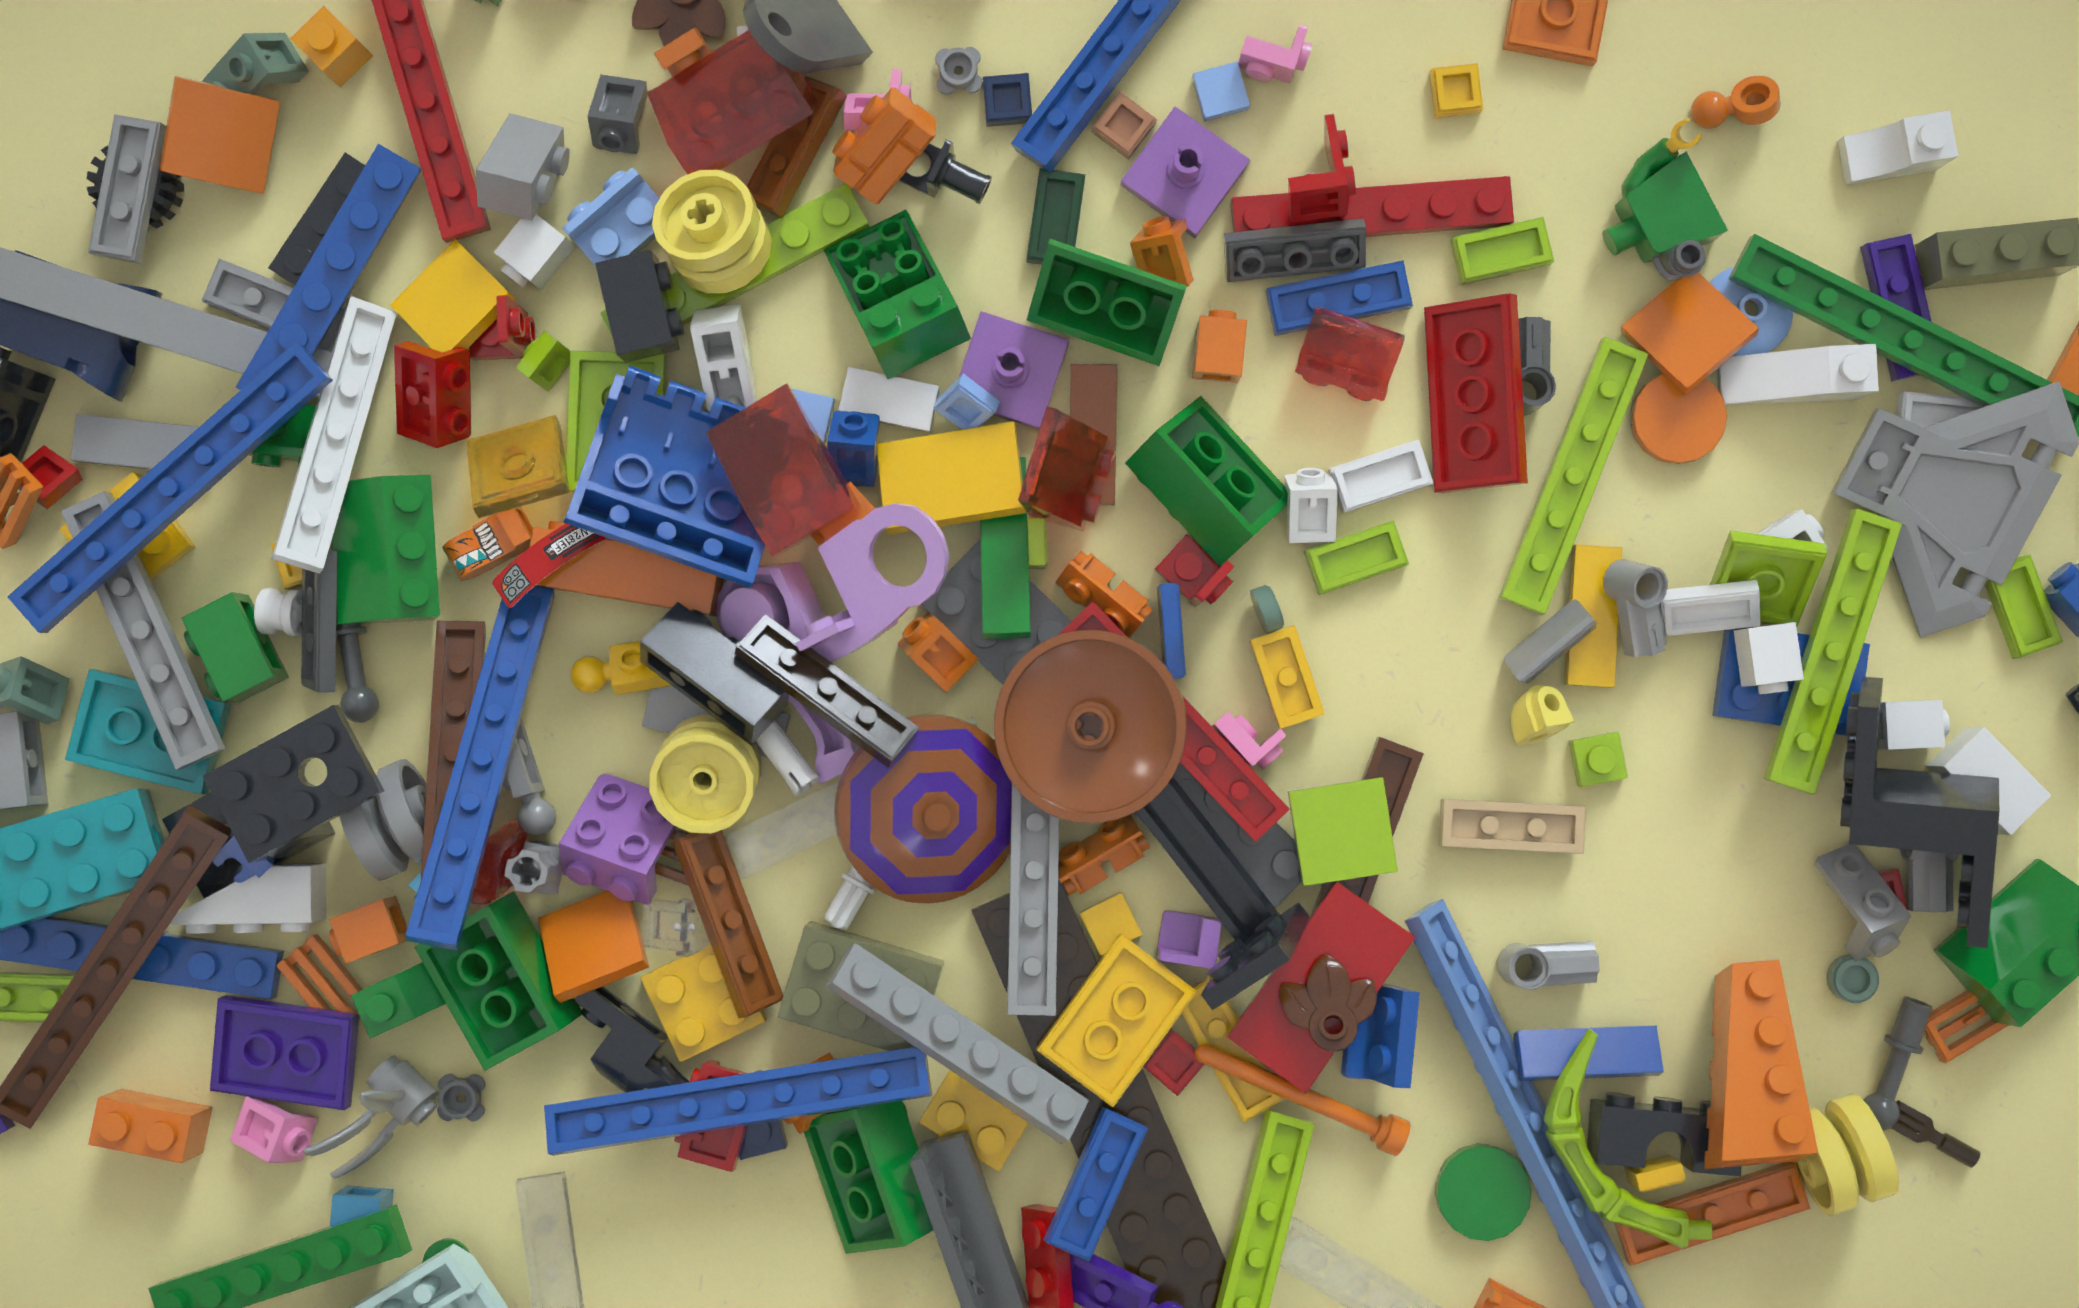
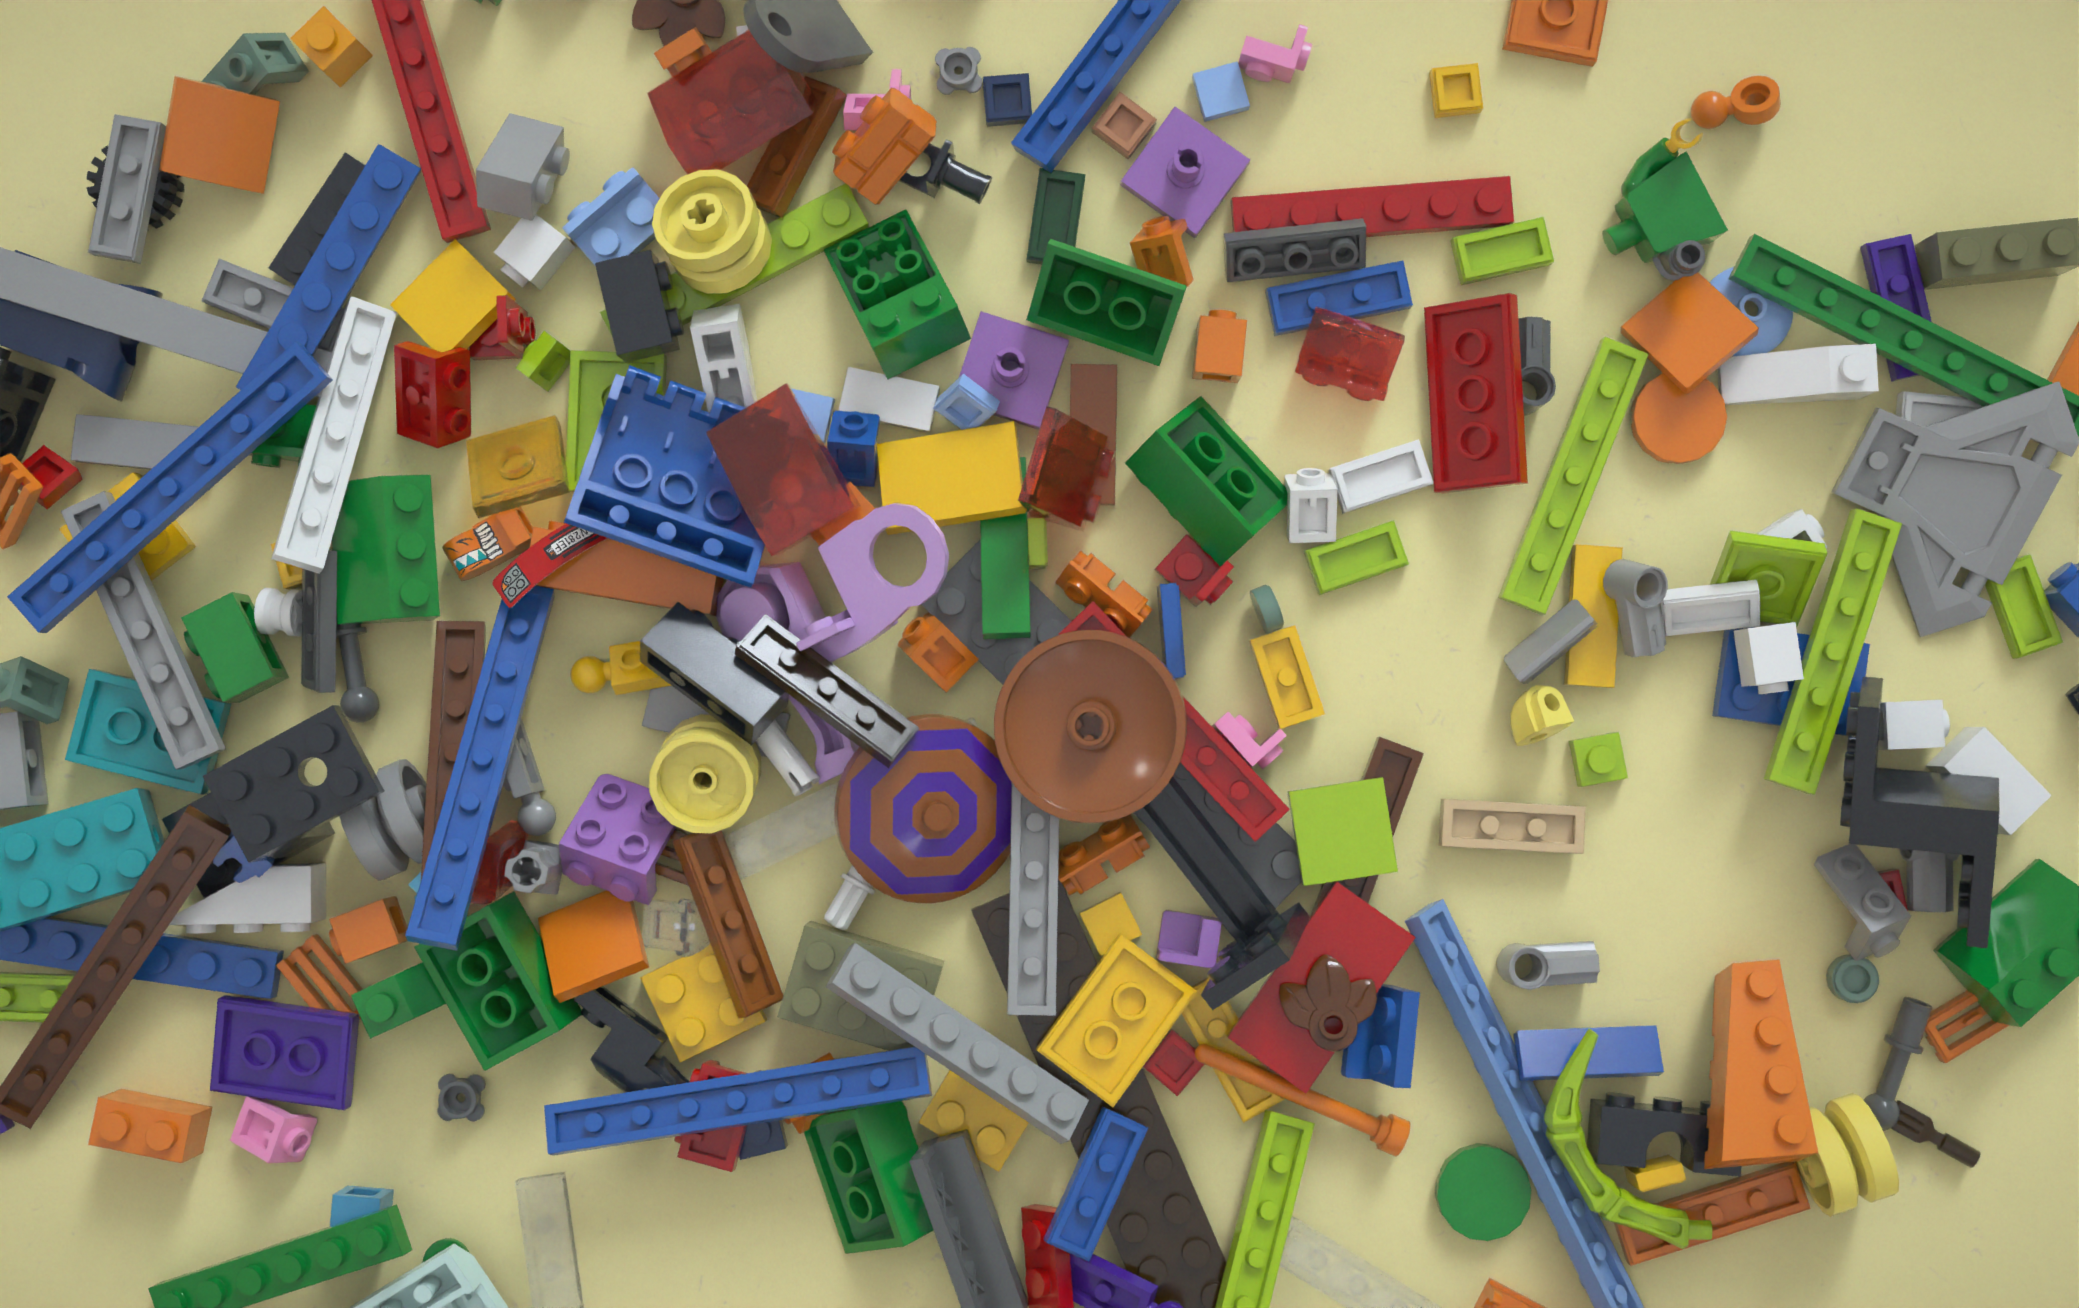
(396, 1090): light grey plant -> none
(617, 113): dark grey bracket -> none
(1326, 193): red bracket -> none
(1899, 149): white arch -> none

